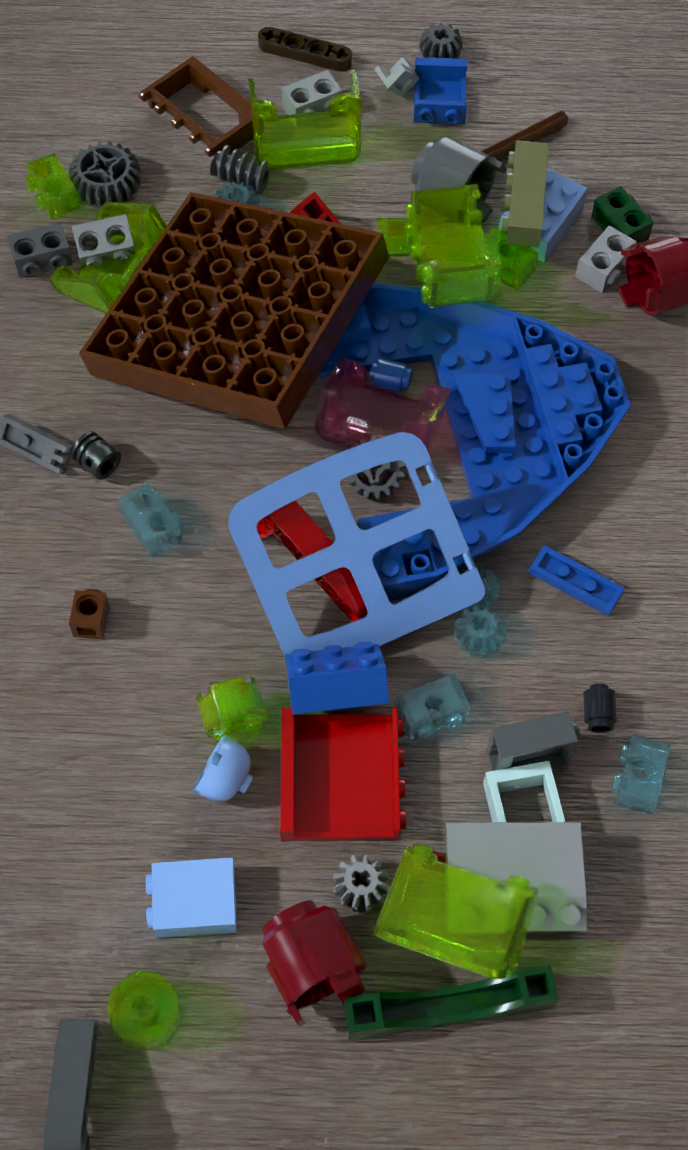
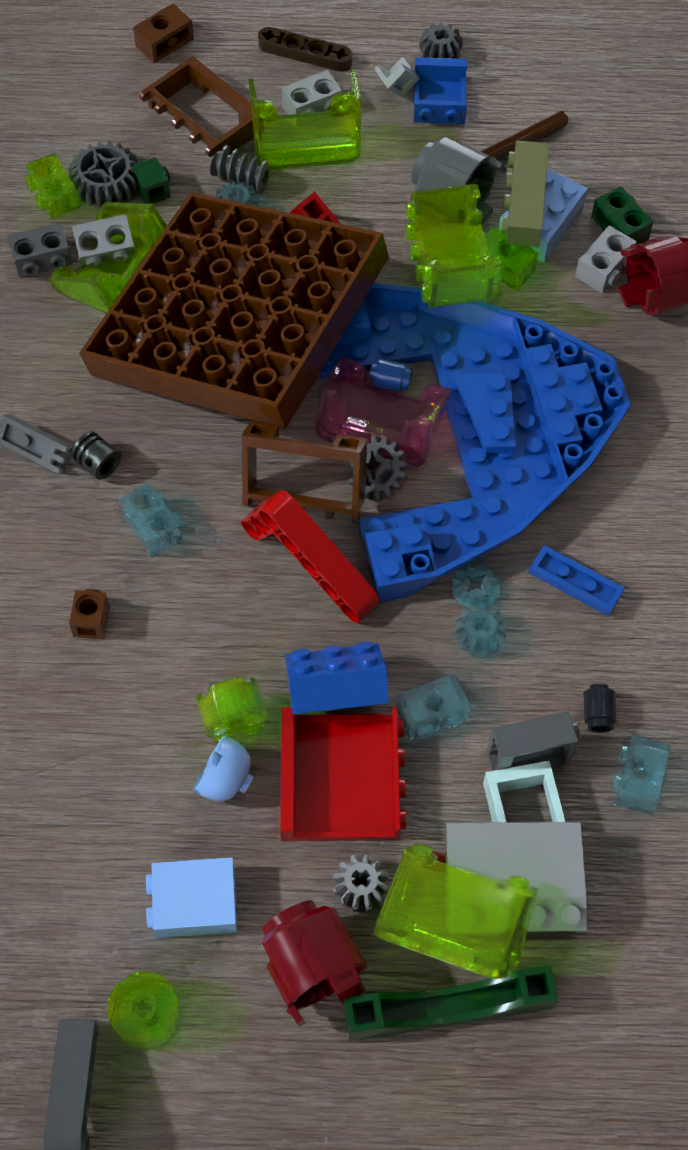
(152, 181): none -> dark green brick
(163, 33): none -> reddish brown brick
(344, 448): none -> reddish brown hinge
(356, 547): medium blue window -> none
(394, 235): clear neon green panel -> none

